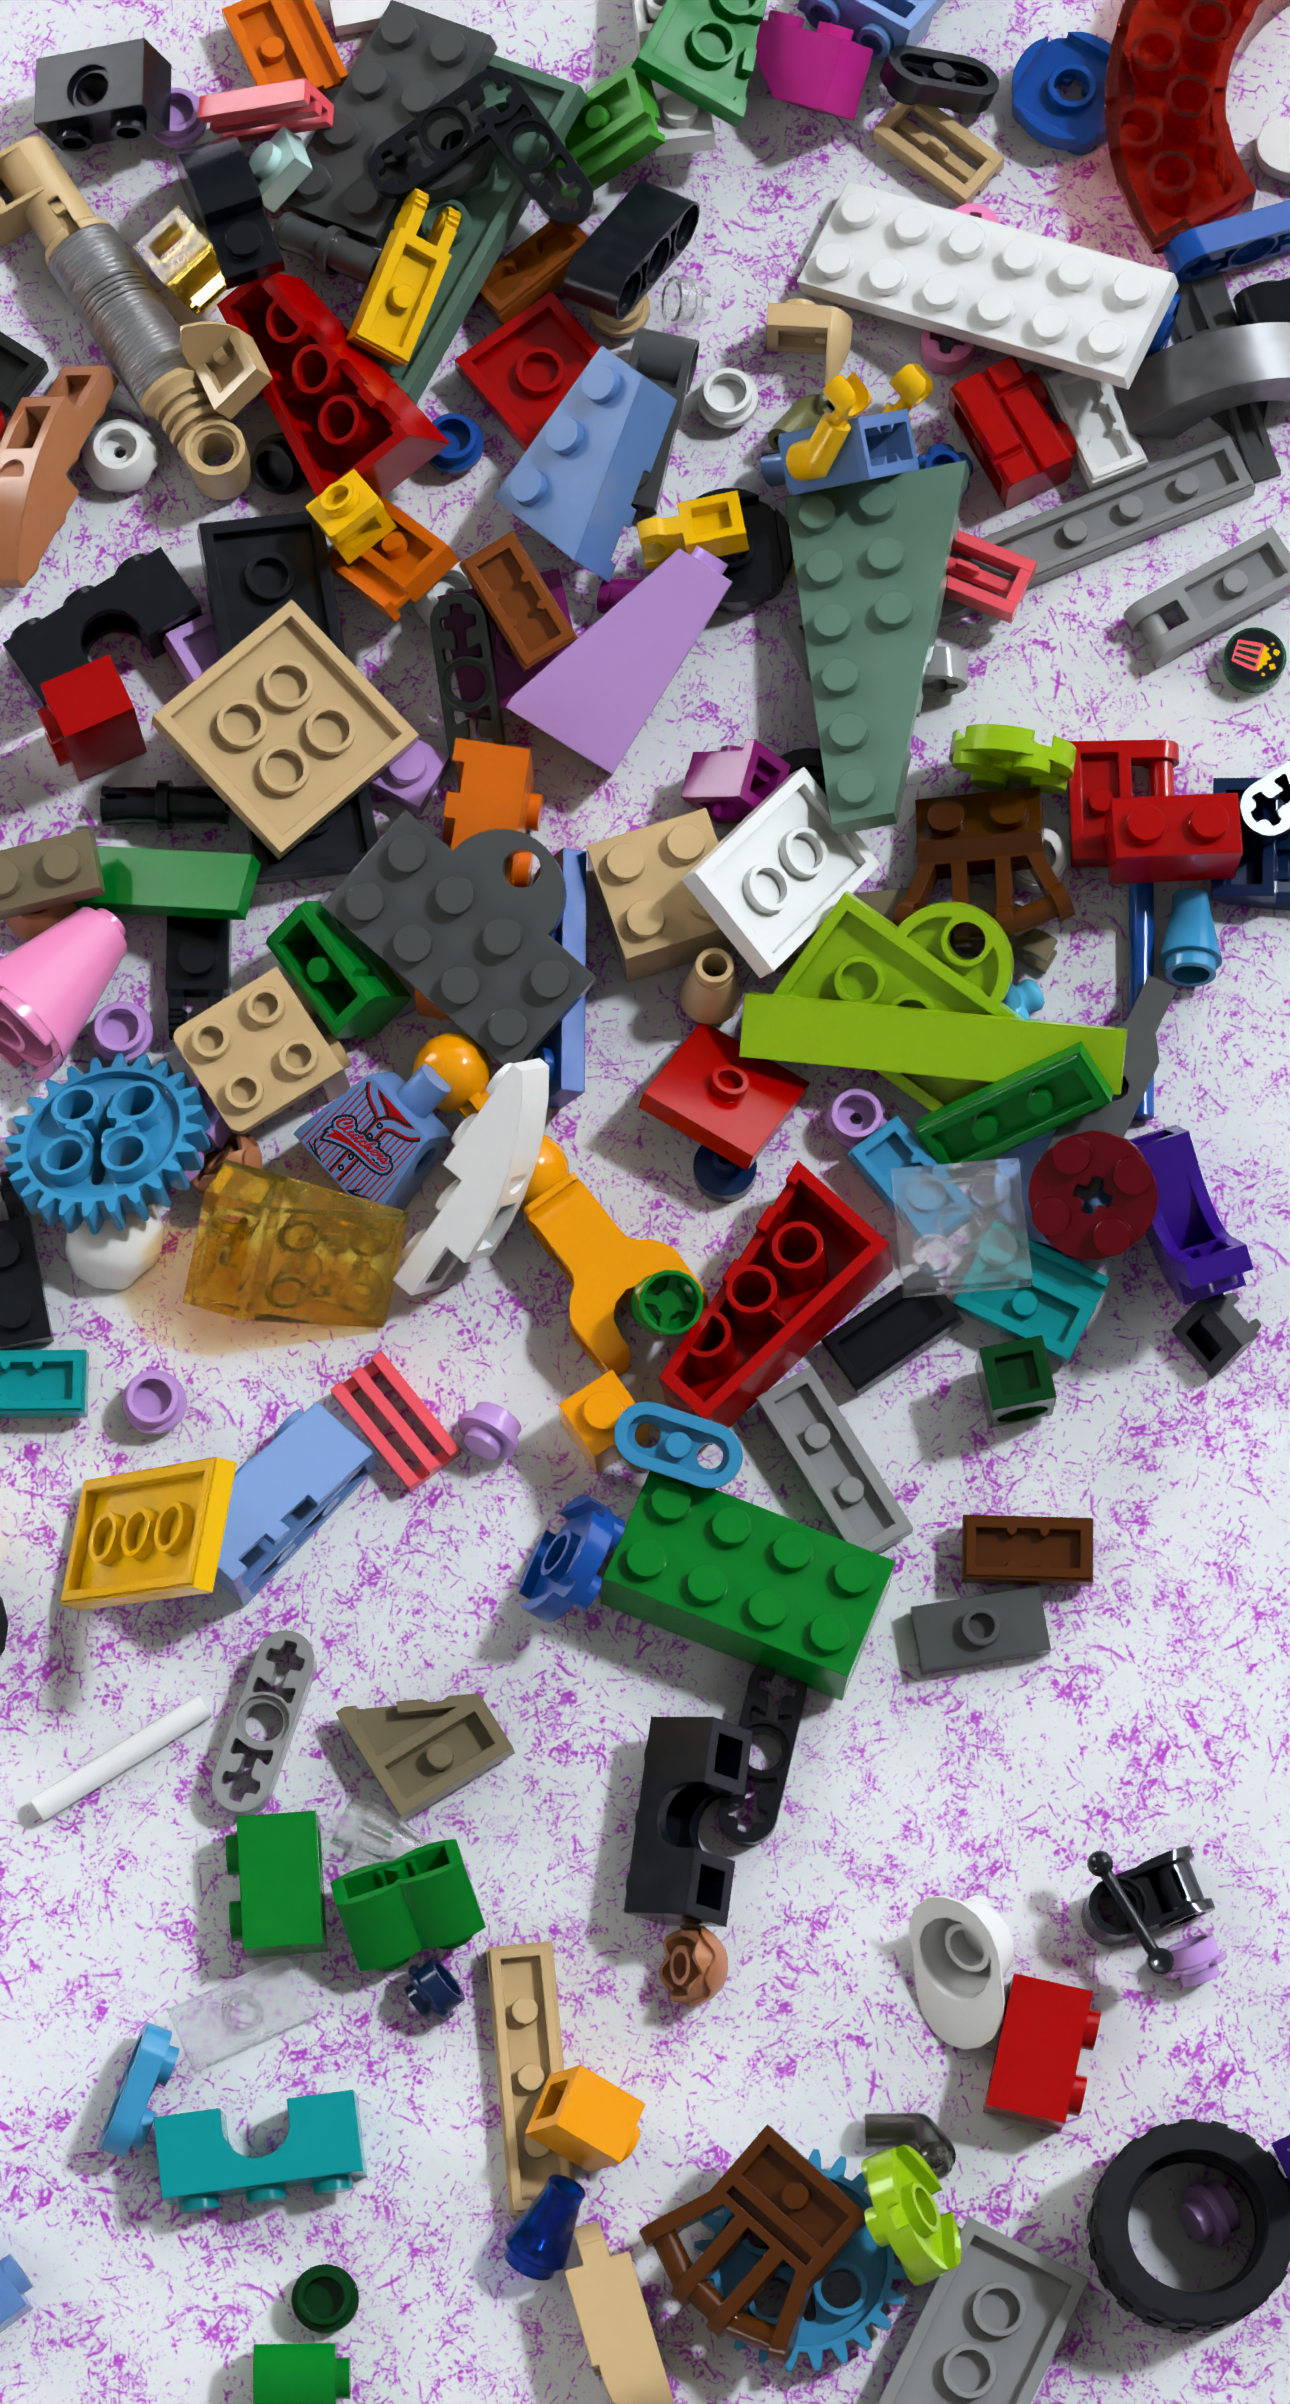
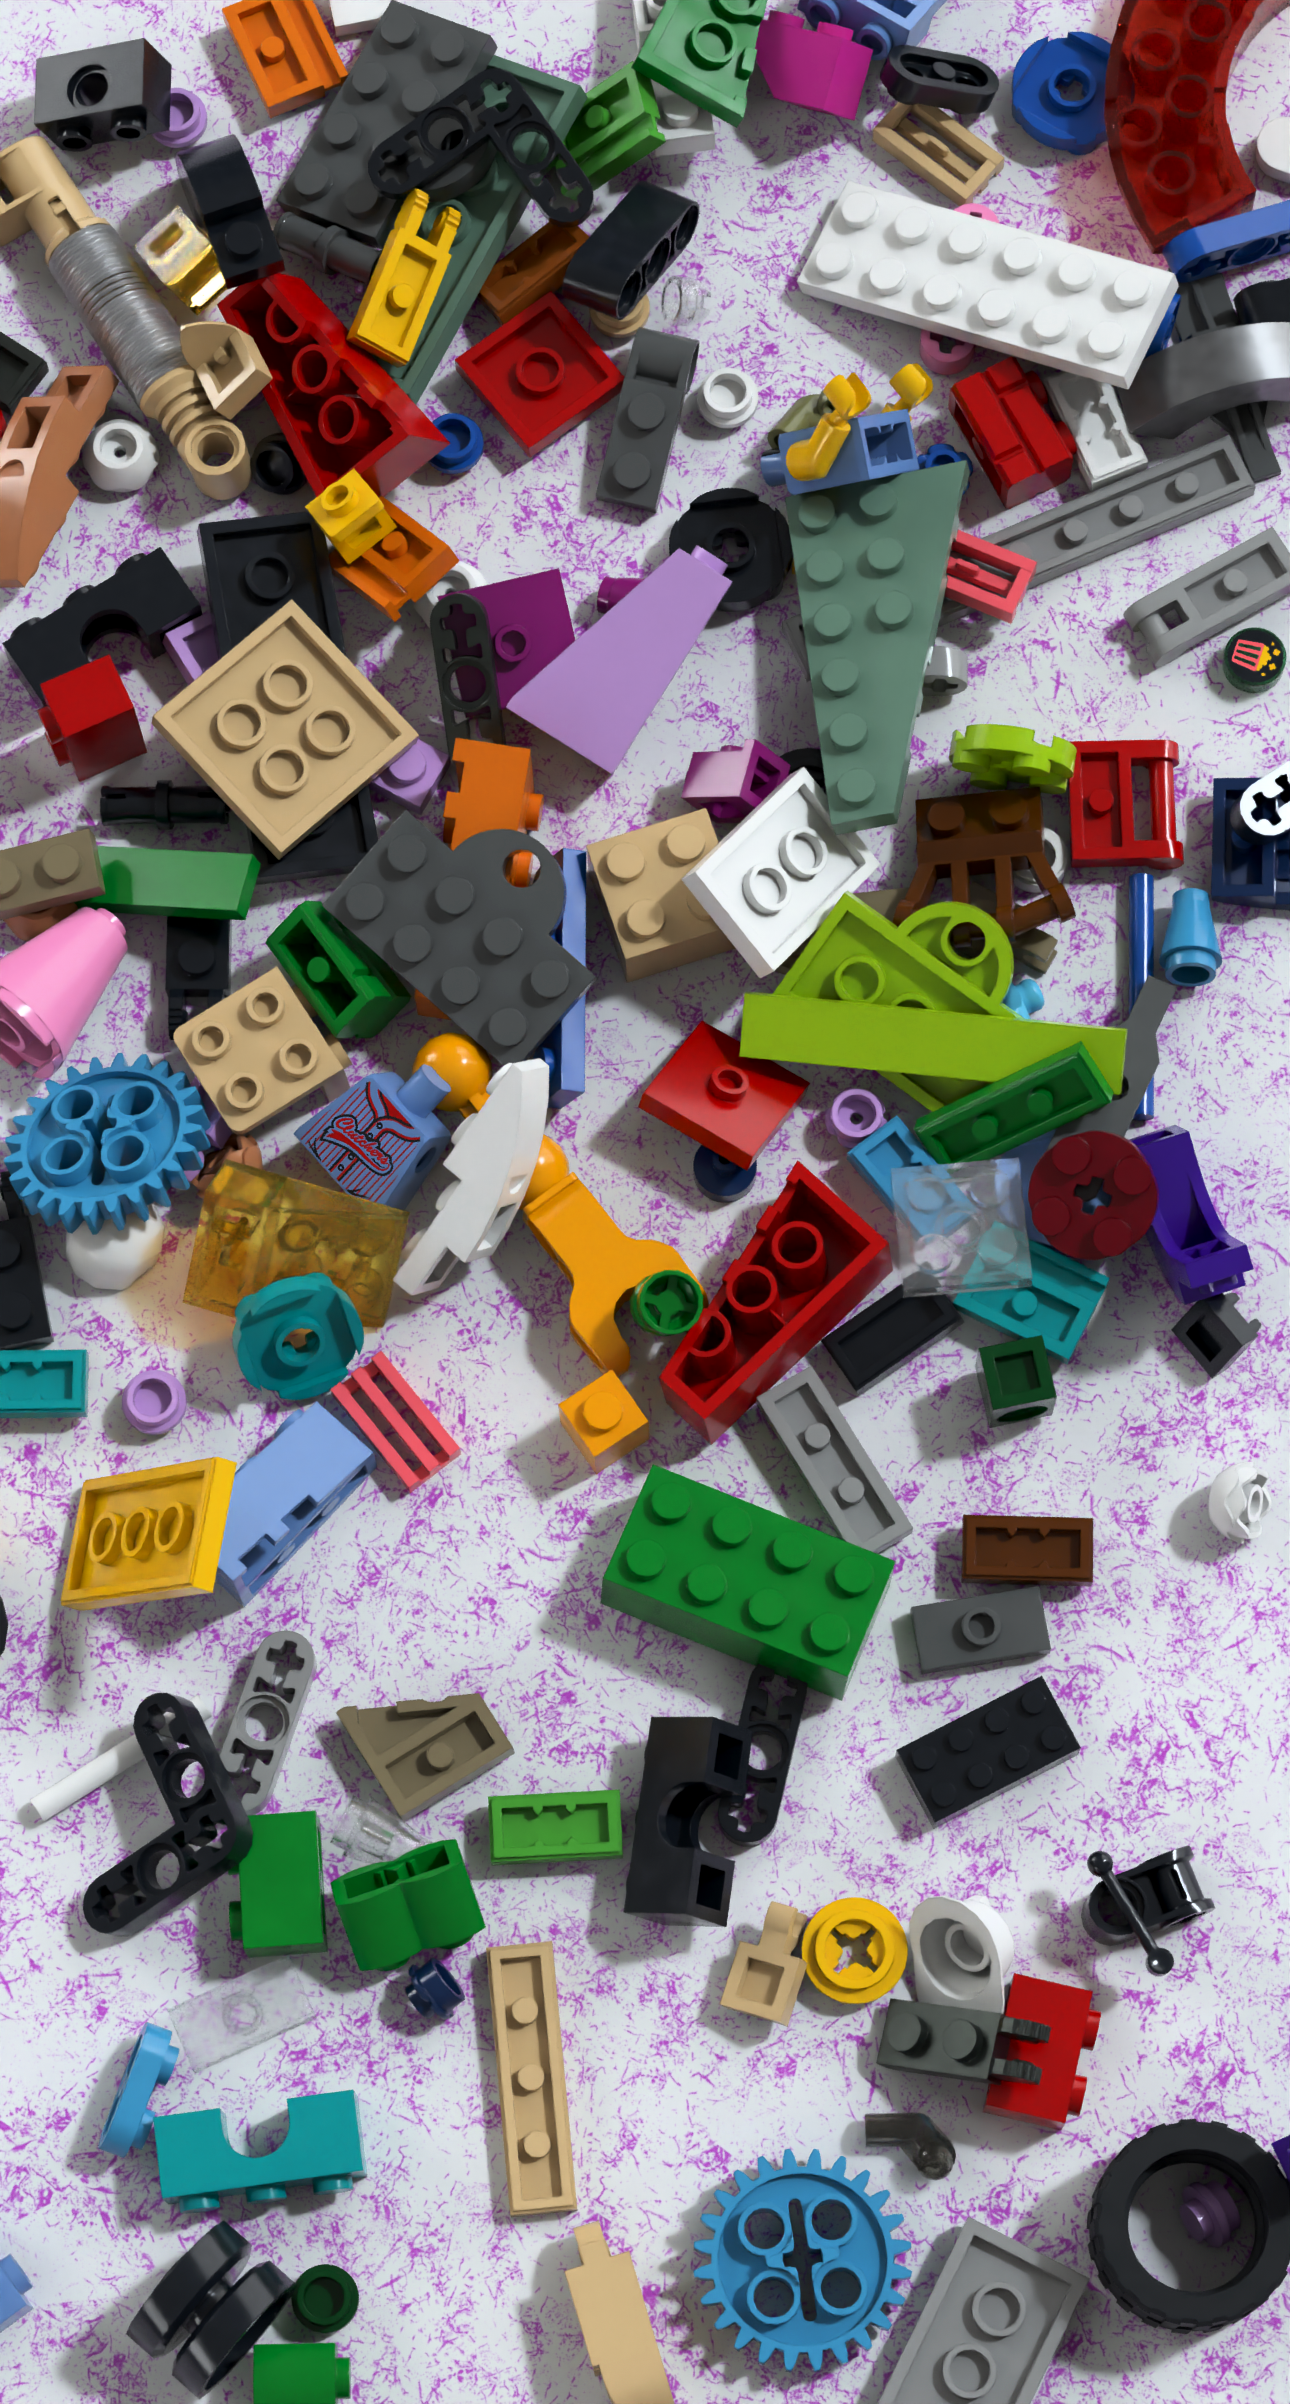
(121, 1029): lavender plate -> none
(193, 1820): none -> black beam
(203, 2302): none -> black wheel
(264, 109): coral tile -> none
(280, 167): light aqua plate -> none
(290, 1305): none -> teal plate
(490, 1431): lavender plate -> none
(518, 601): dark orange plate -> none
(544, 2232): clear blue cone -> none
(555, 1827): none -> bright green plate
(566, 1565): blue plate -> none
(586, 2119): light orange brick -> none
(589, 461): medium blue wedge -> none
(679, 1444): dark azure plate -> none
(693, 1965): nougat plate -> none
(707, 522): yellow plate -> none
(711, 988): tan cone -> none
(766, 1976): none -> tan plate
(785, 2205): reddish brown plate -> none
(810, 328): tan plate -> none
(852, 1919): none -> yellow gear
(907, 2214): lime plate -> none
(957, 2043): none -> pearl dark grey hinge
(987, 1752): none -> black piece
(1173, 838): red brick -> none
(1196, 1960): lavender plate -> none
(1239, 1501): none -> white plate

